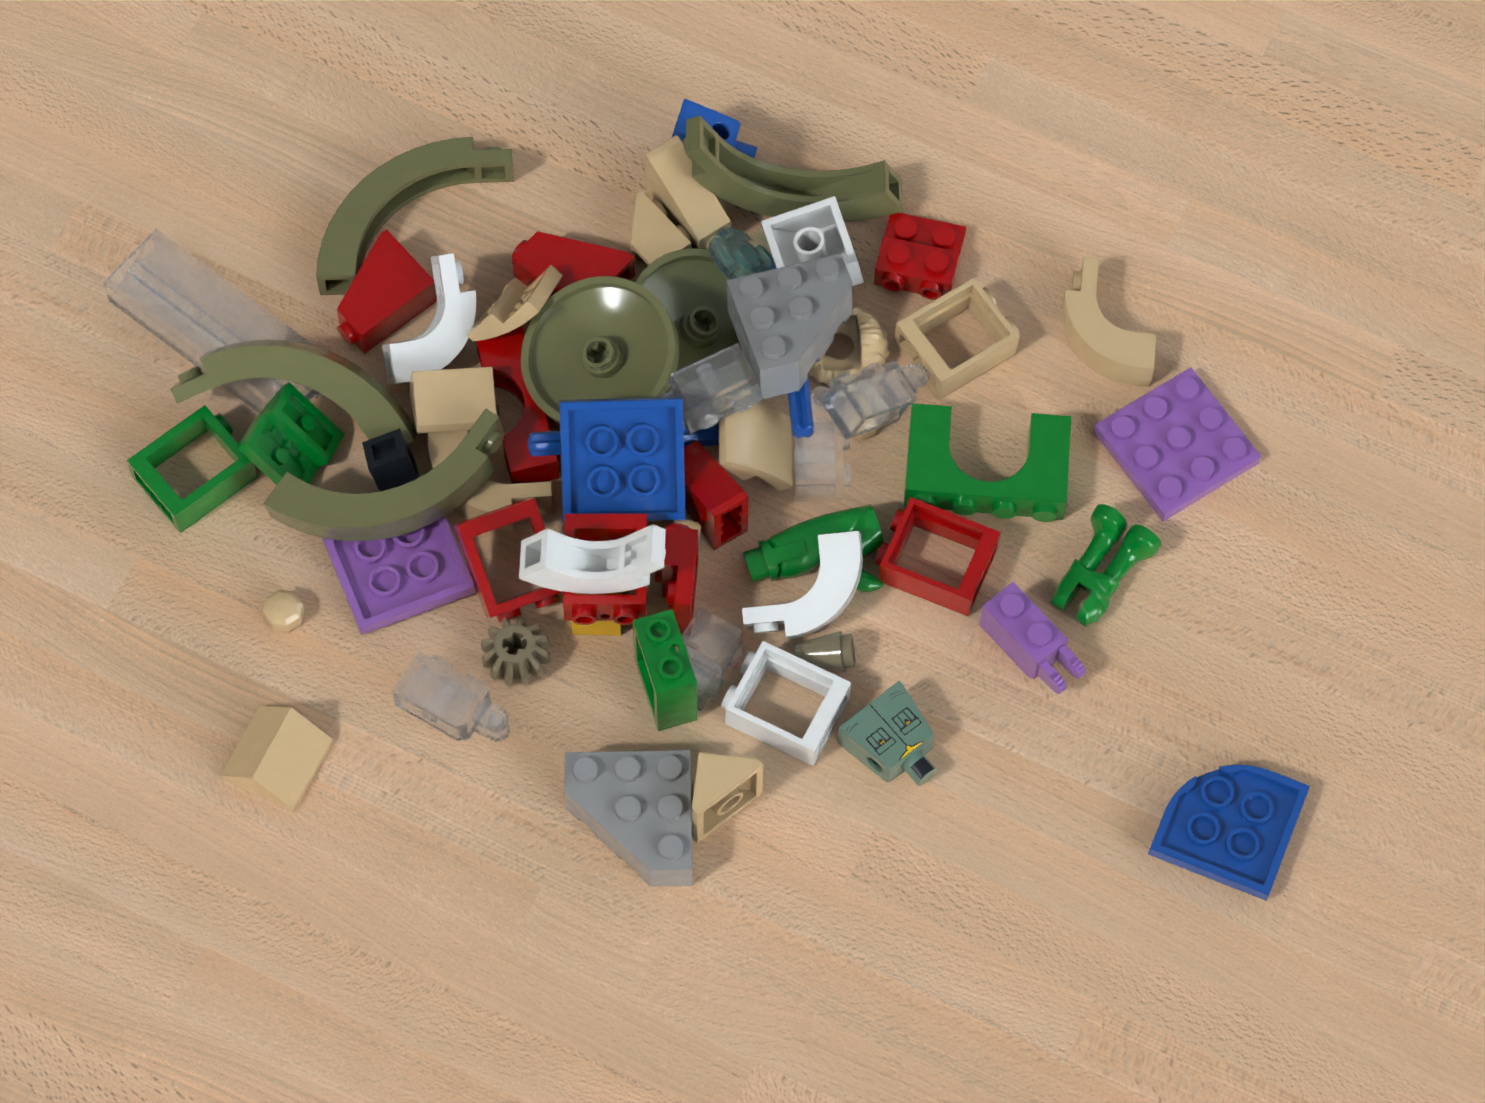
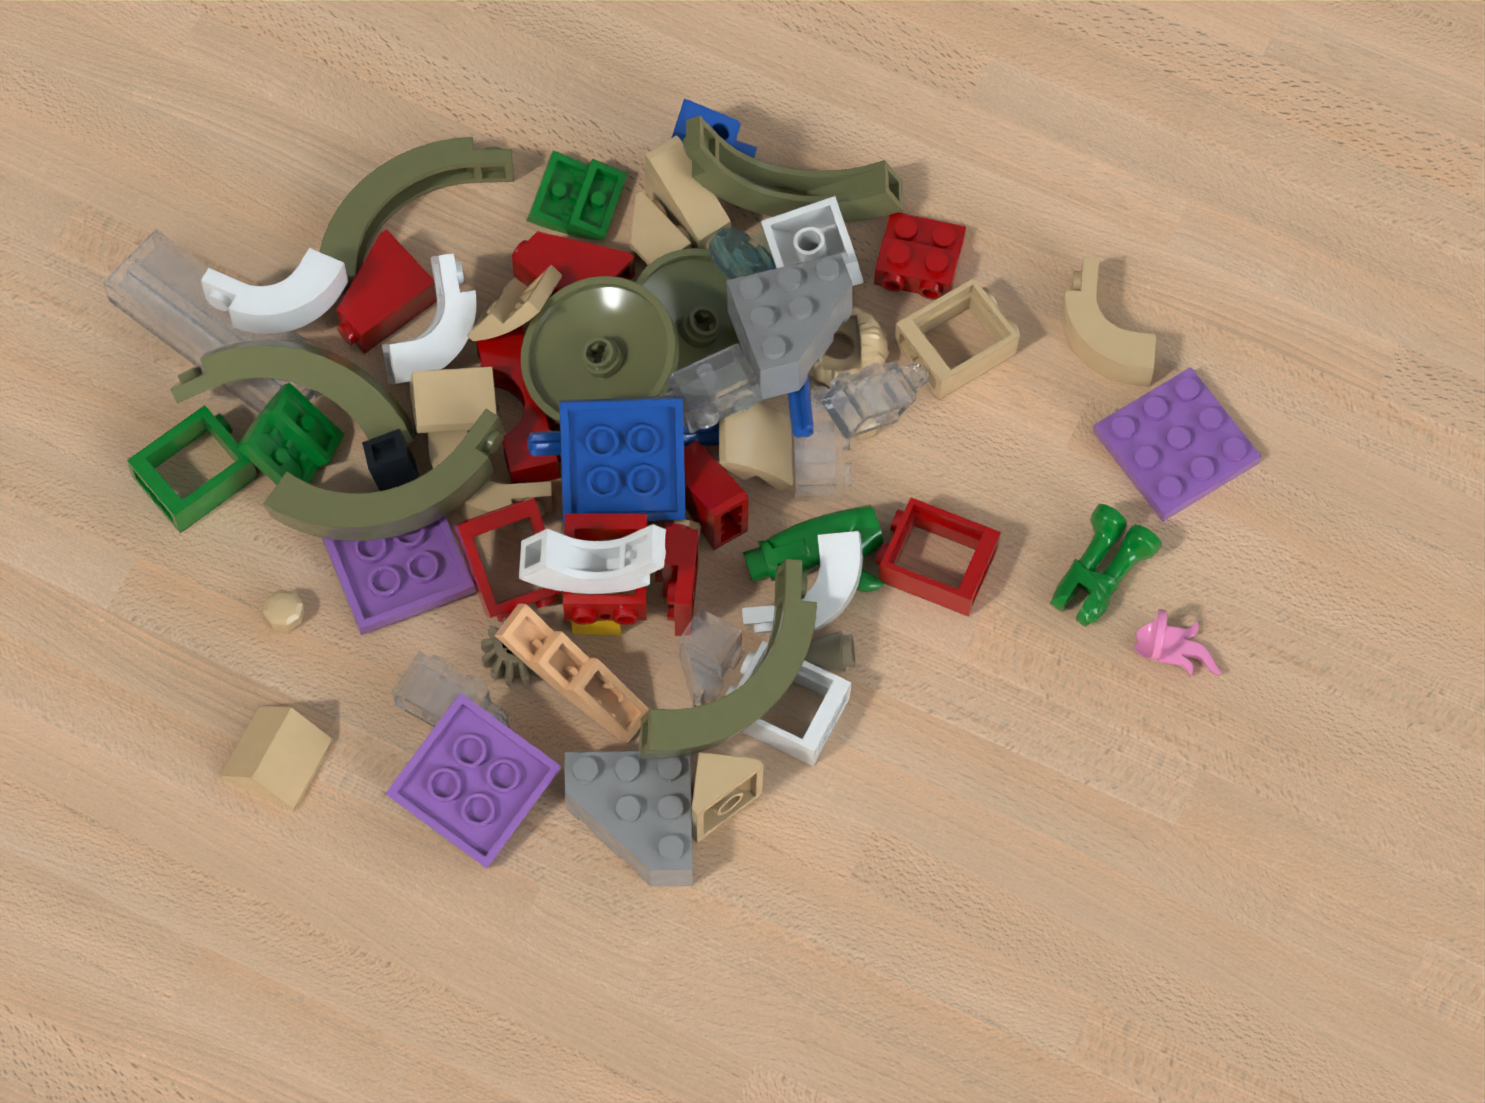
(279, 306): none -> white arch
(473, 780): none -> medium lavender plate
(572, 673): none -> light nougat slope
(577, 197): none -> green slope
(663, 671): green window -> none
(700, 728): none -> olive arch
(890, 737): sand green torso -> none
(1029, 637): medium lavender hinge -> none
(1034, 491): green arch -> none
(1172, 644): none -> bright pink piece
(1231, 826): blue plate -> none

